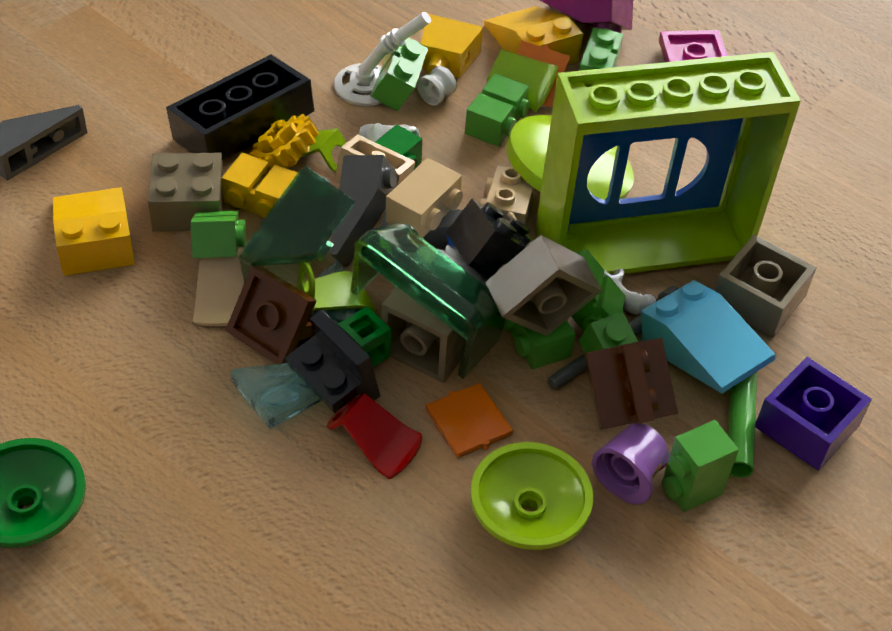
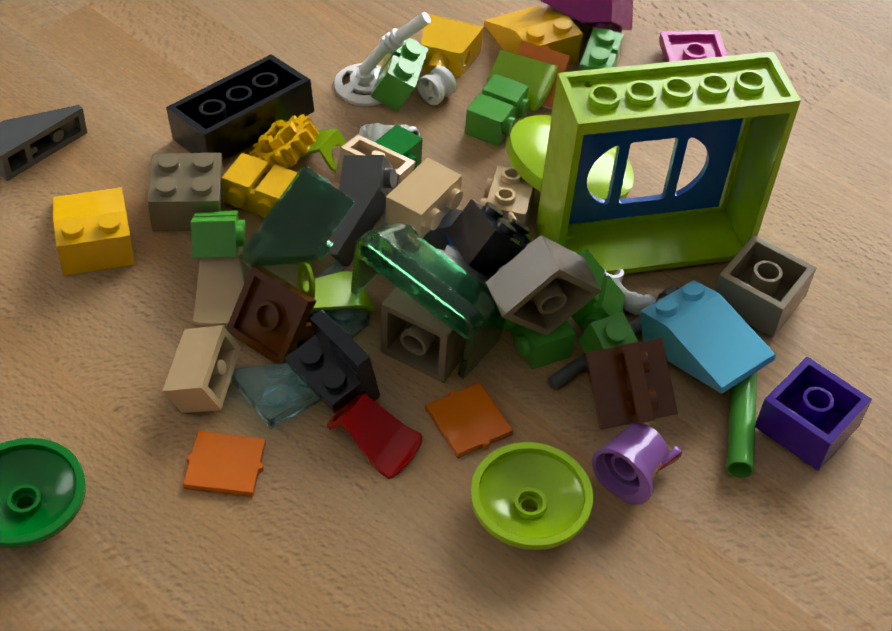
(202, 369): none -> tan brick
(224, 463): none -> orange piece
(370, 334): green brick -> none
(699, 465): bright green piece -> none

